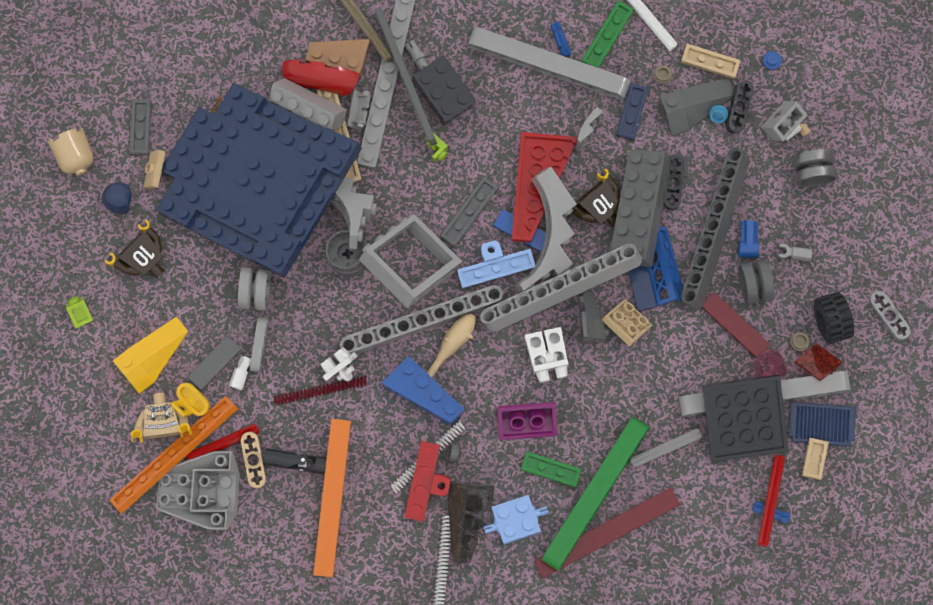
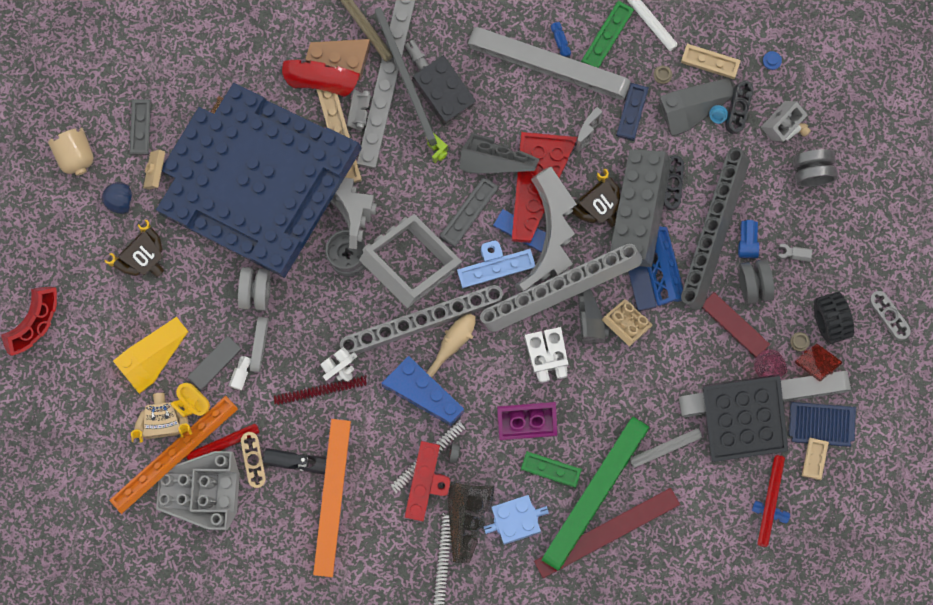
(34, 324): none -> red brick
(78, 311): lime bracket -> none
(307, 104): light grey brick -> none
(485, 156): none -> dark grey wedge

